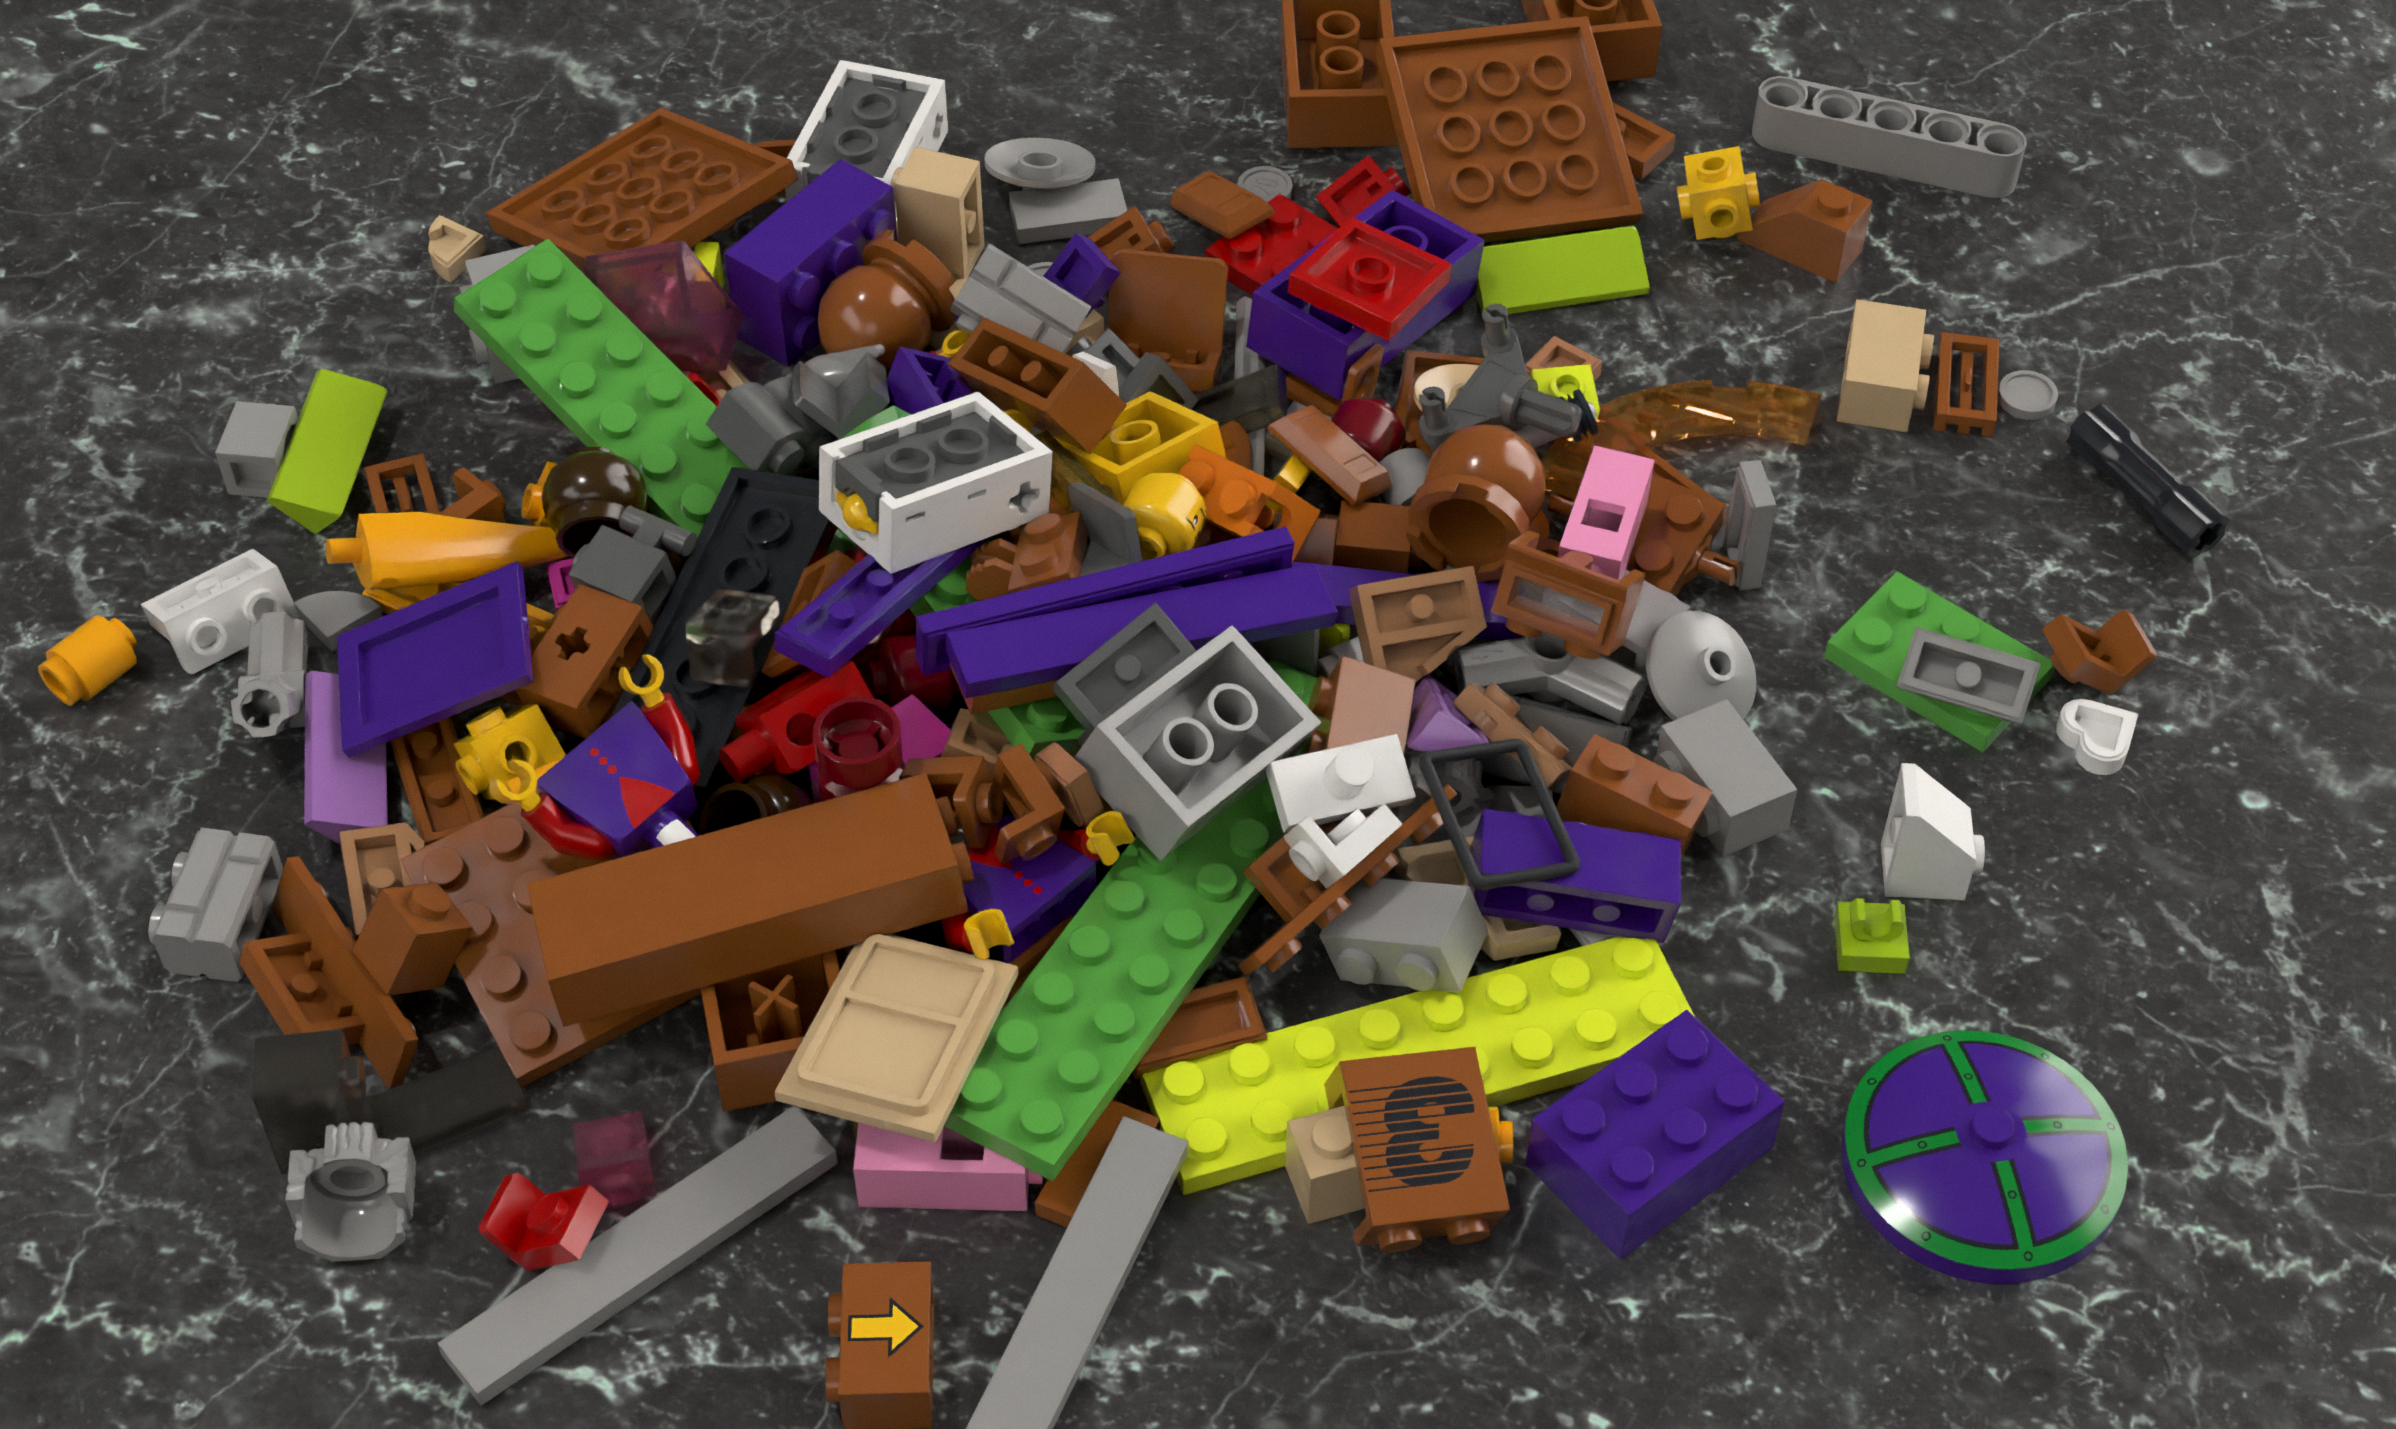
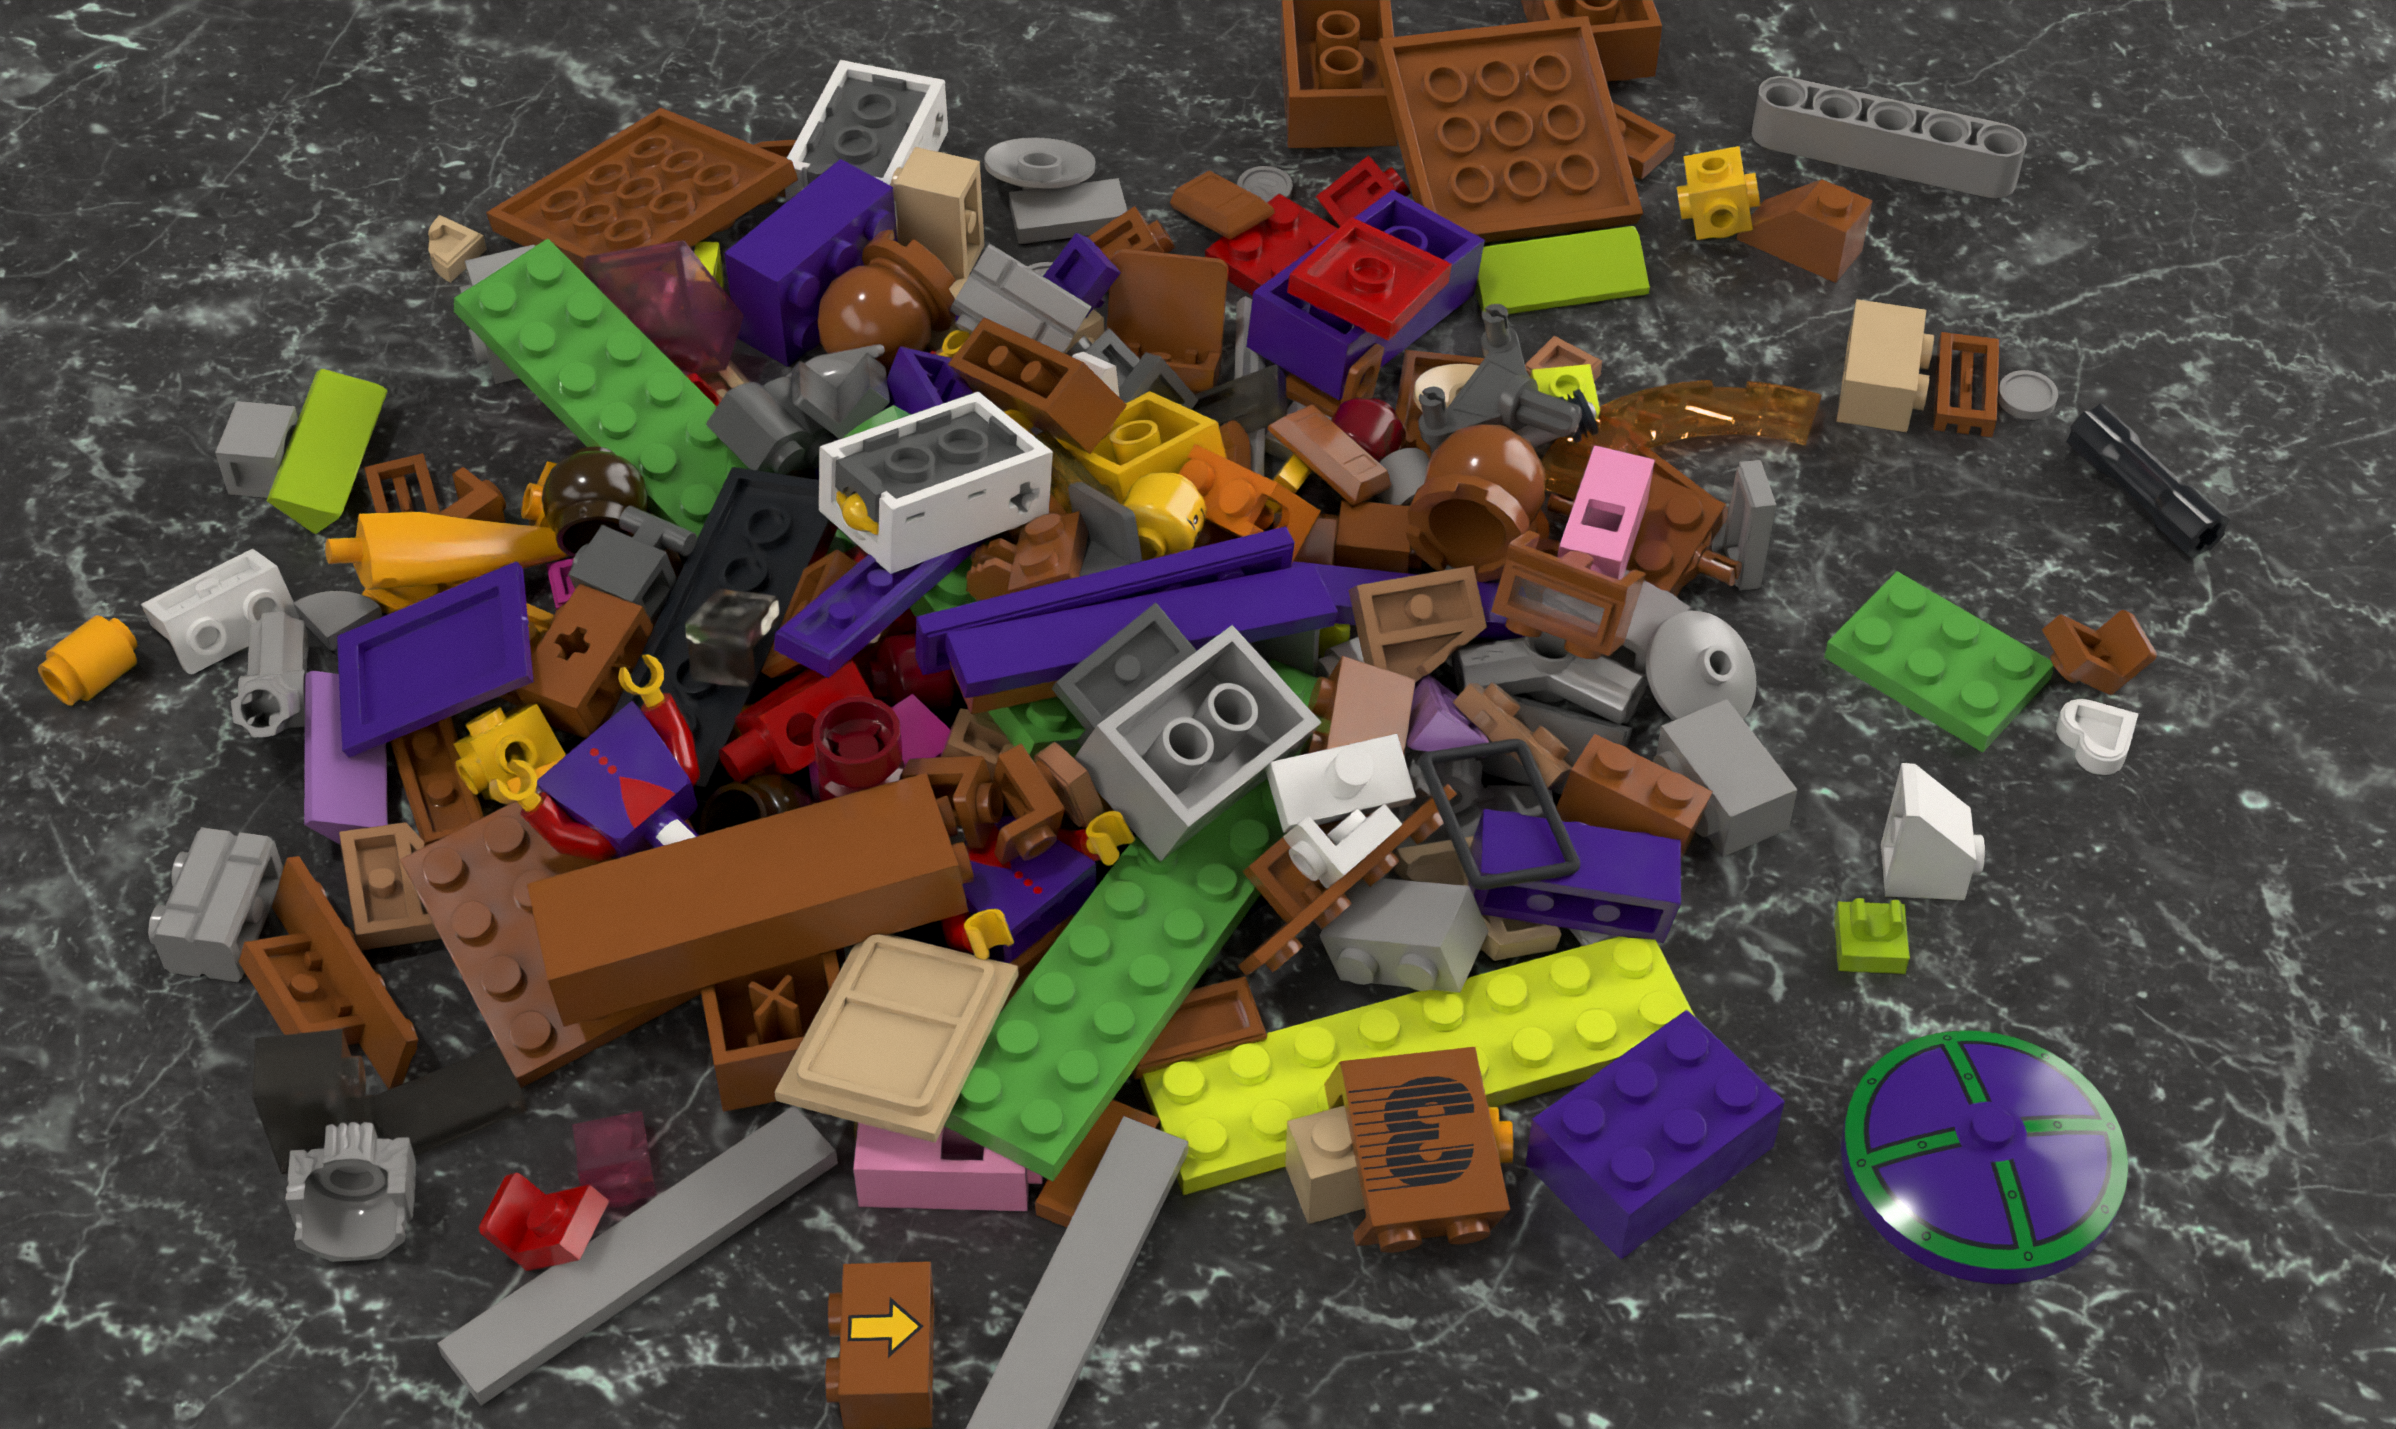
(411, 938): dark orange brick -> none
(1968, 675): light grey slope -> none

